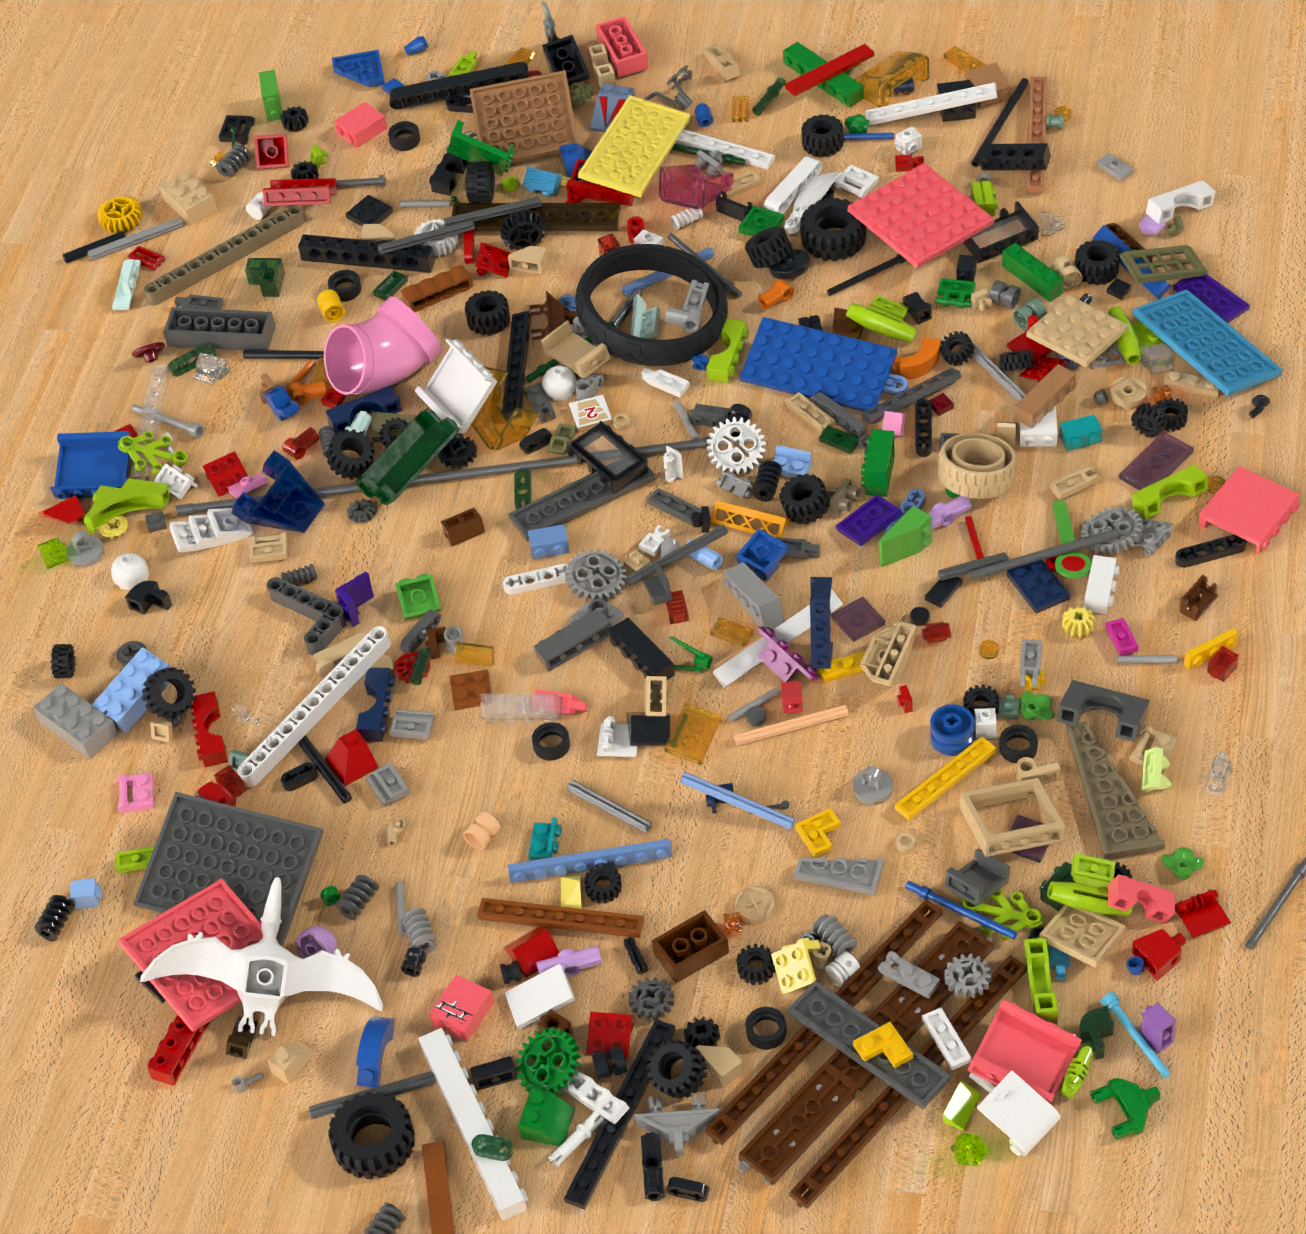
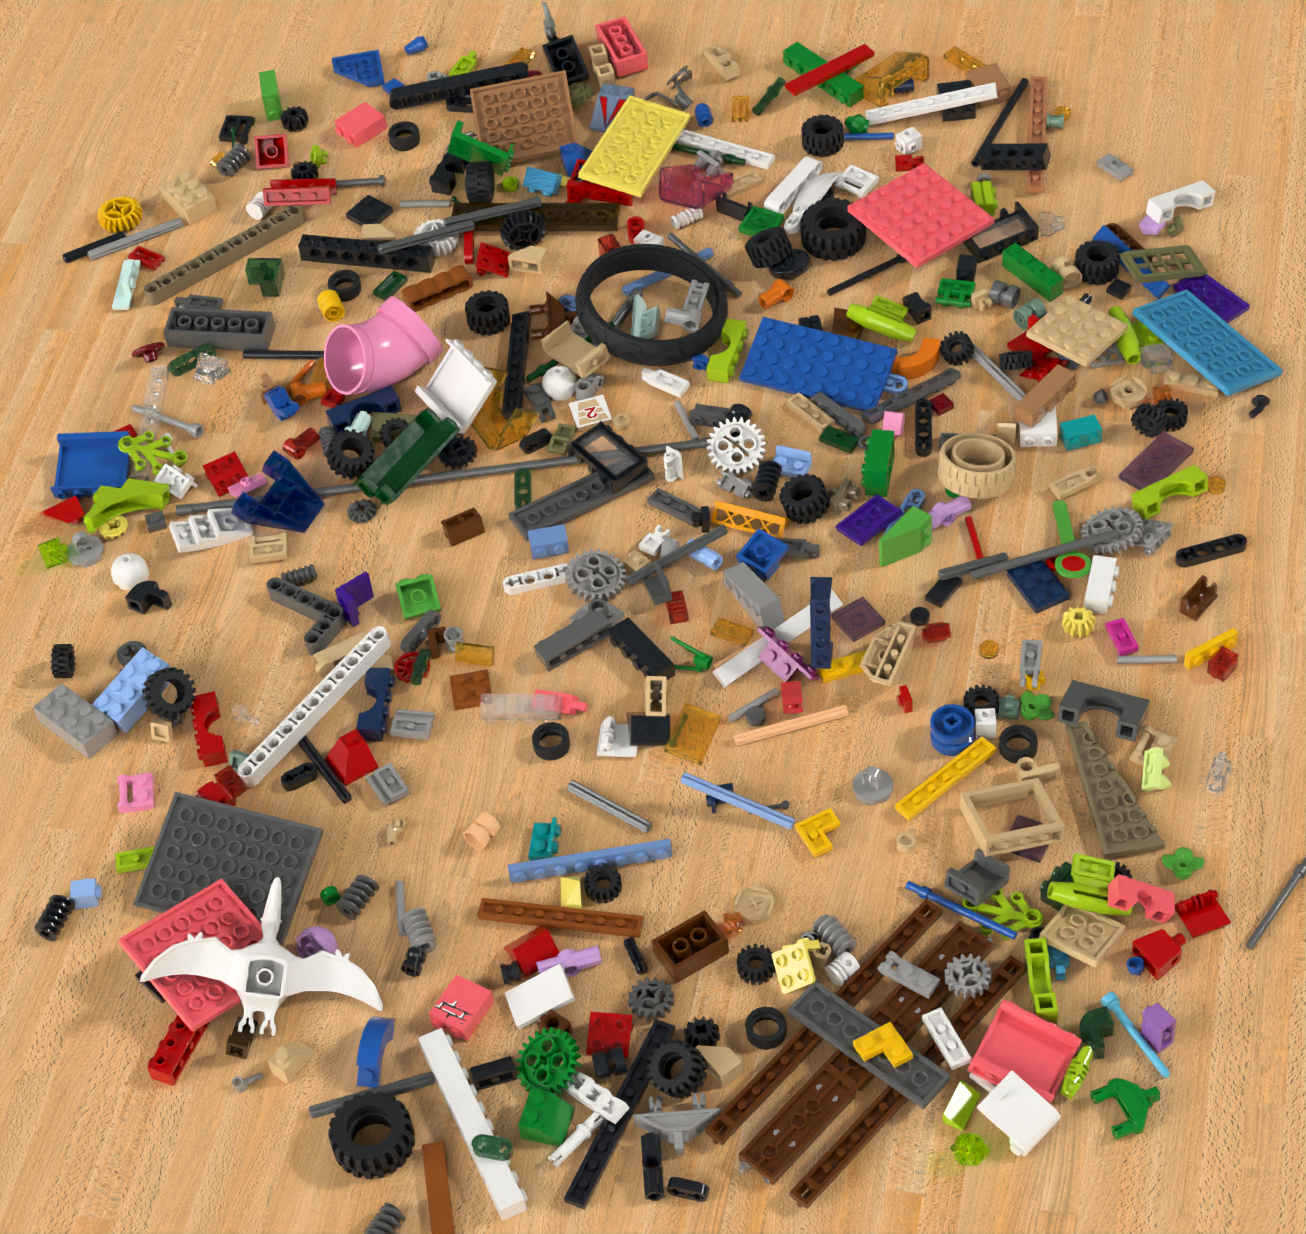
(849, 875): light grey wing -> none
(1250, 507): coral panel -> none

